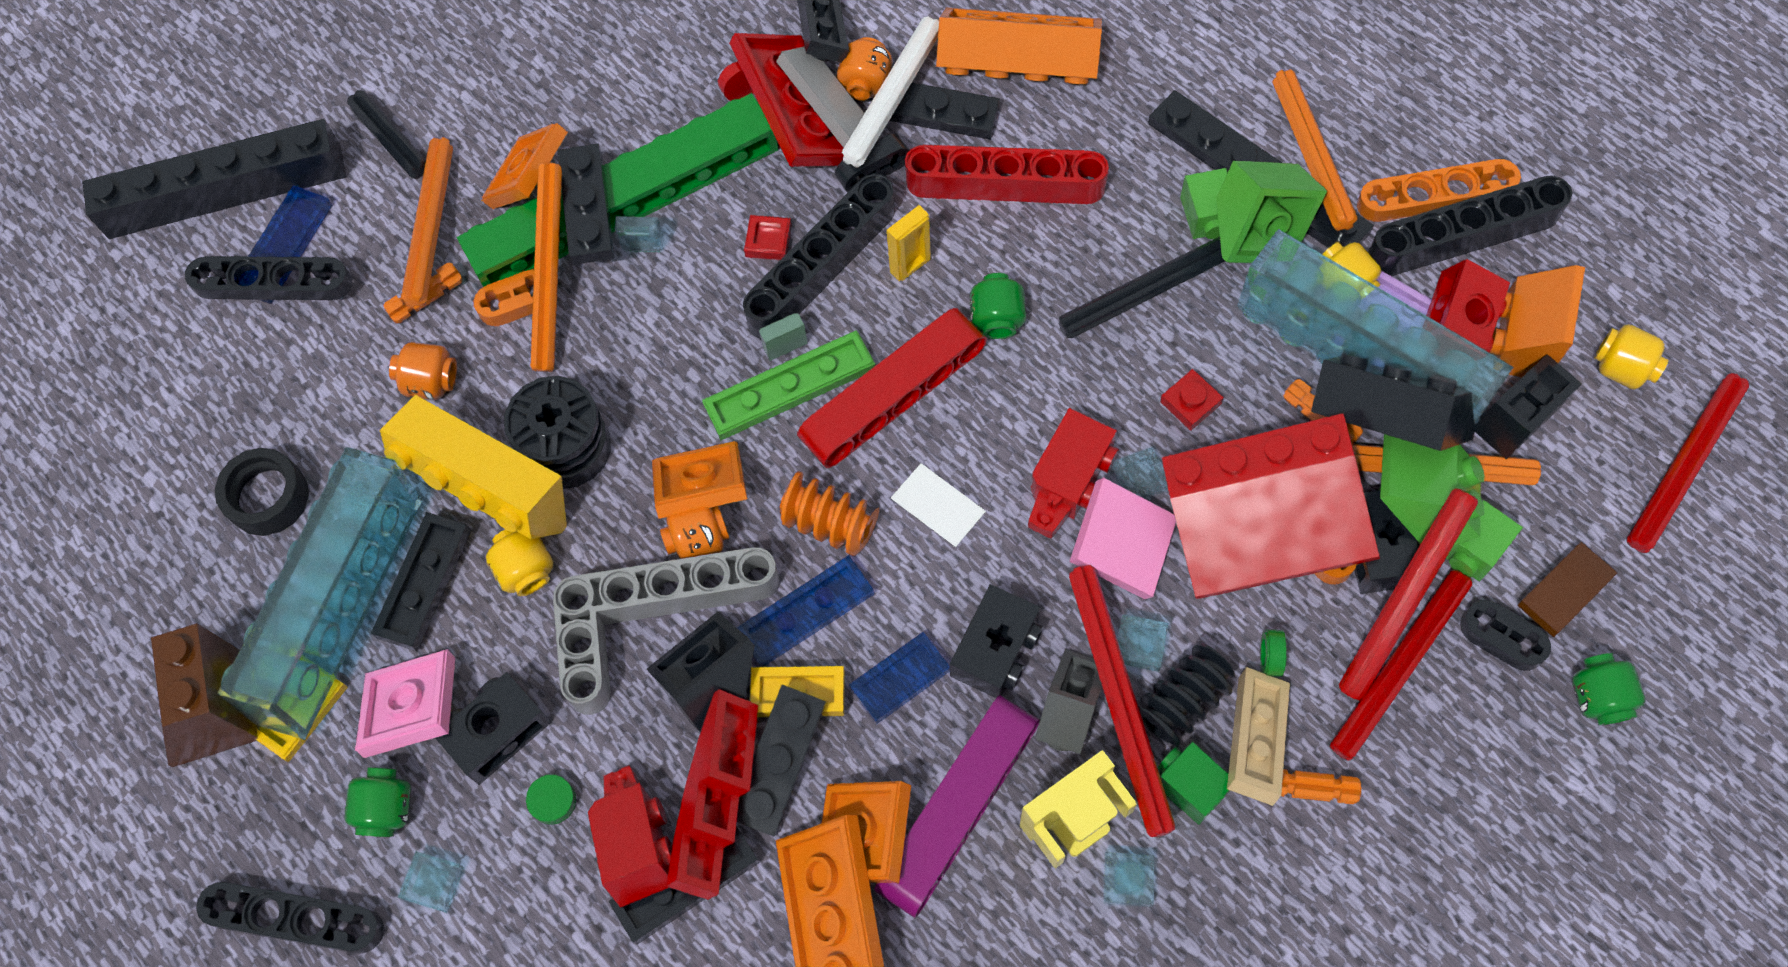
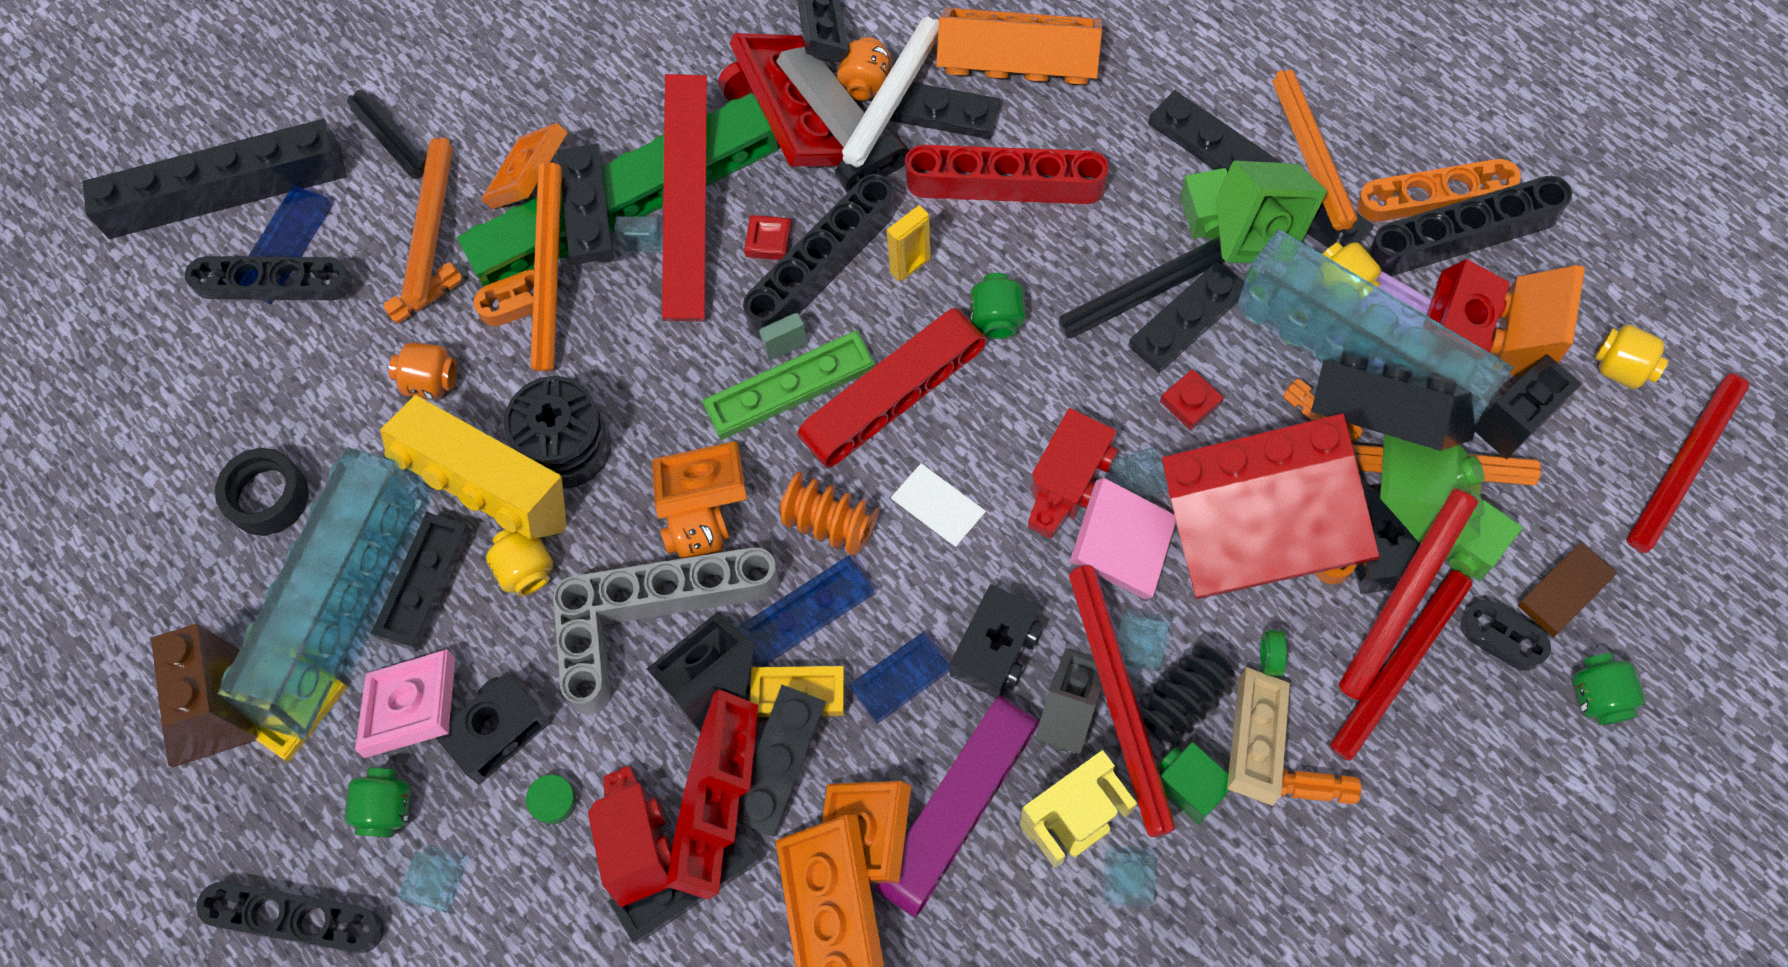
(684, 198): none -> red tile
(1187, 317): none -> black plate

